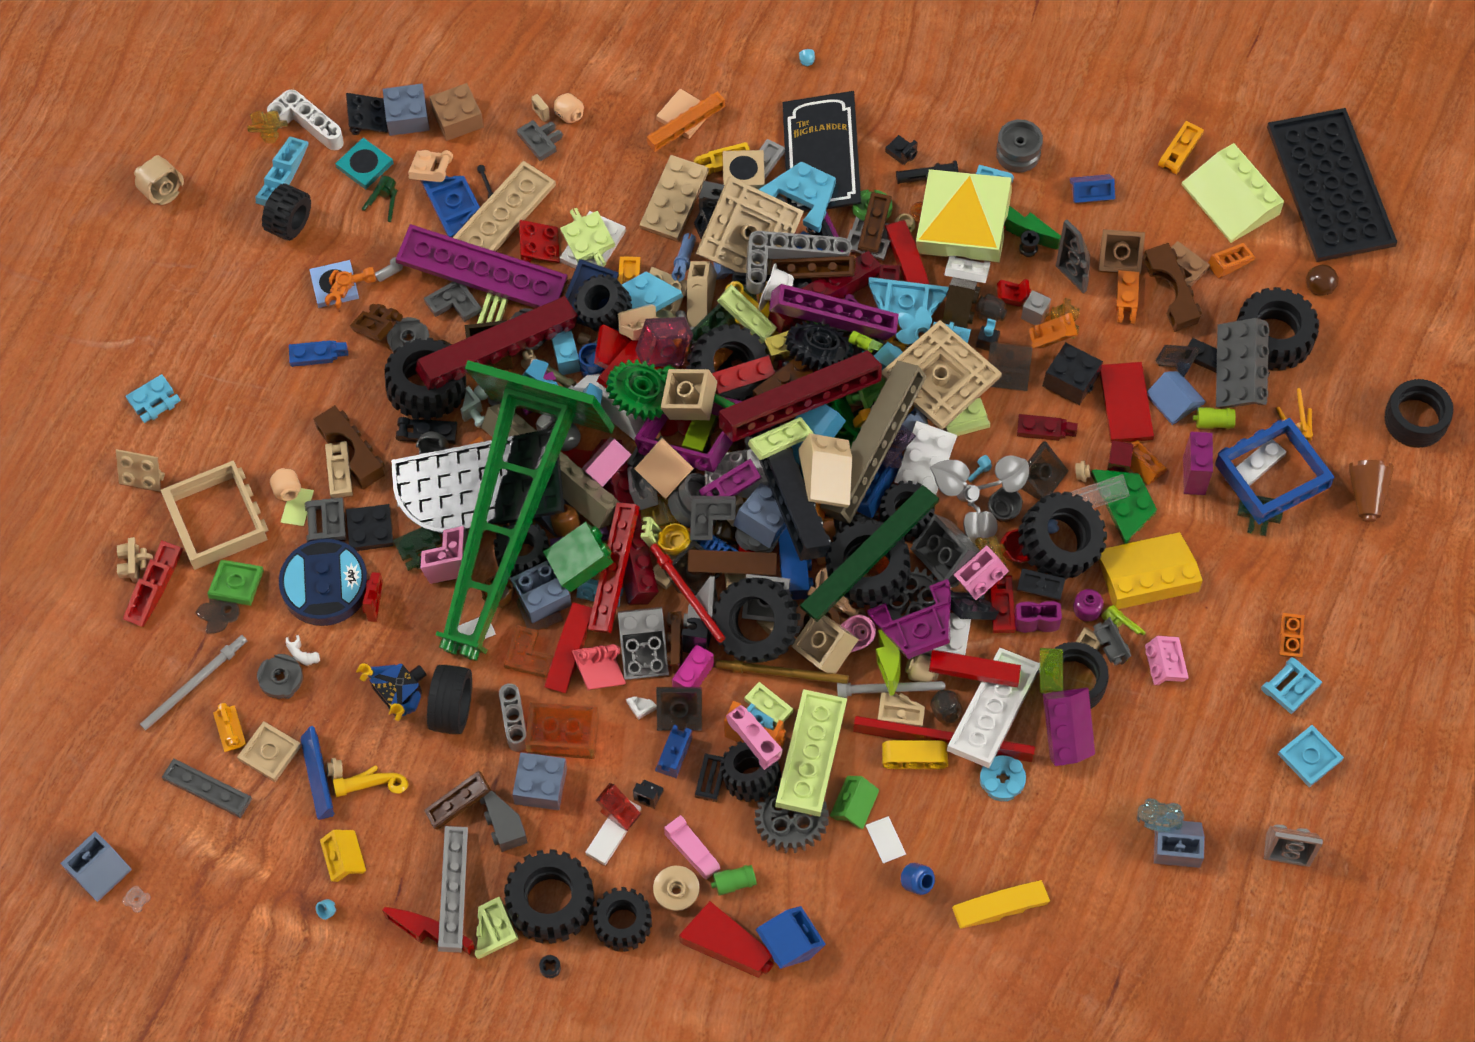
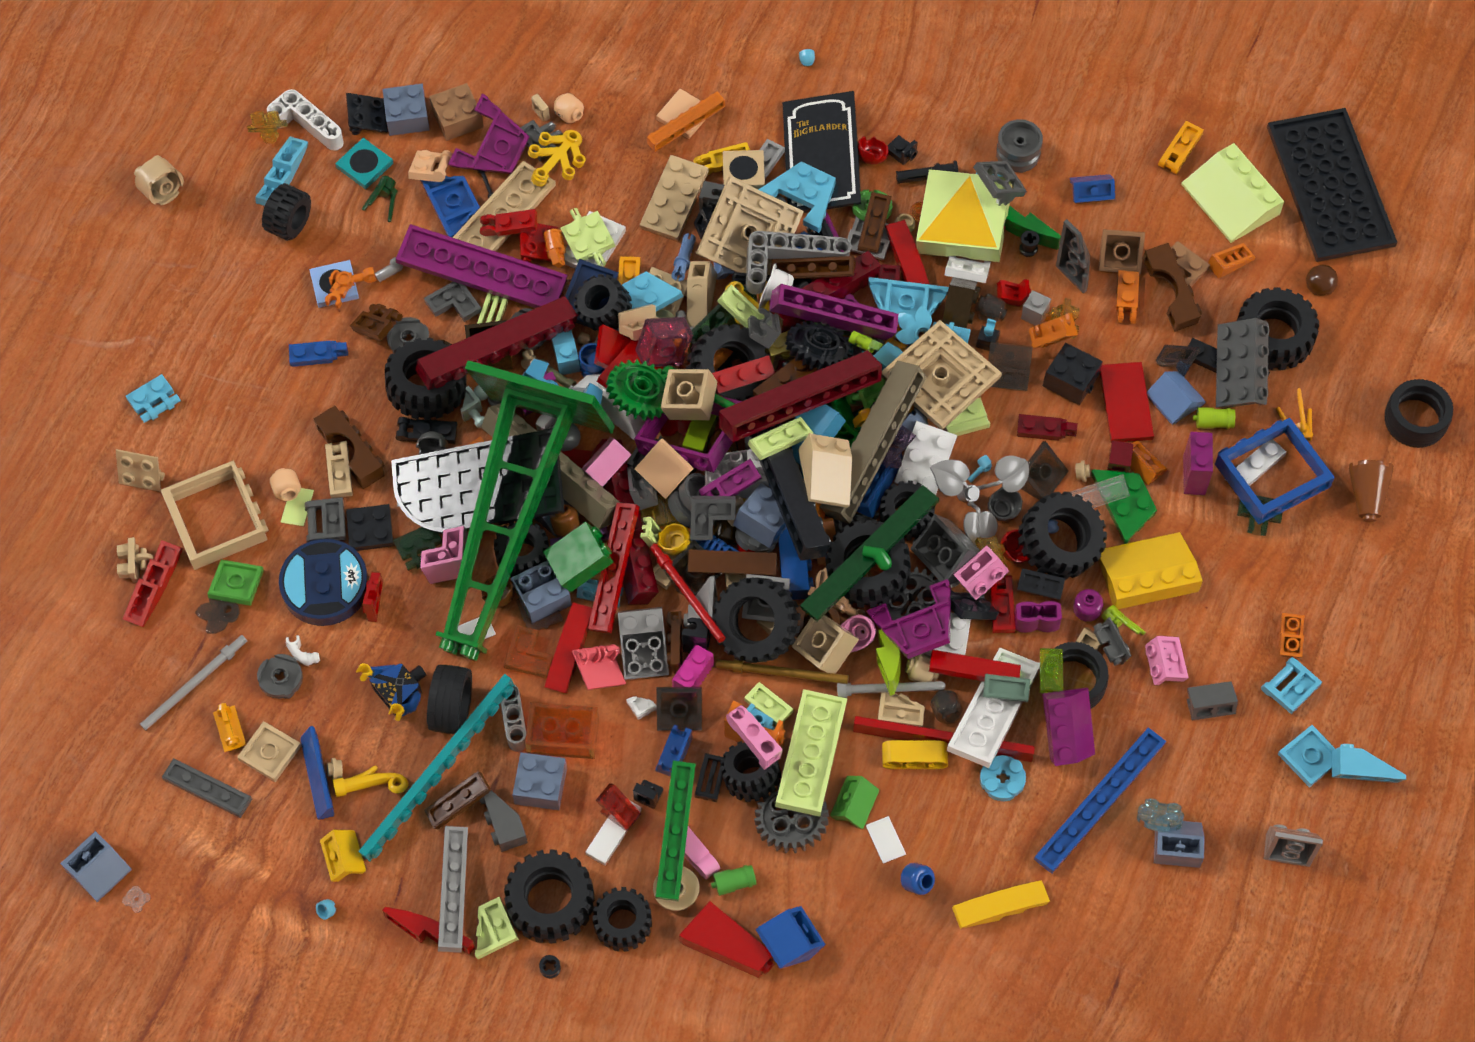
(432, 775): none -> teal plate
(500, 147): none -> magenta wing
(509, 223): none -> red hinge
(555, 247): none -> orange hinge
(570, 140): none -> yellow plant
(675, 831): none -> green plate
(764, 330): none -> dark grey hinge
(872, 150): none -> red hair
(879, 555): none -> green arm
(987, 169): none -> dark grey piece
(1006, 688): none -> sand green tile
(1099, 800): none -> blue plate
(1212, 700): none -> dark grey hinge
(1361, 765): none -> medium azure slope

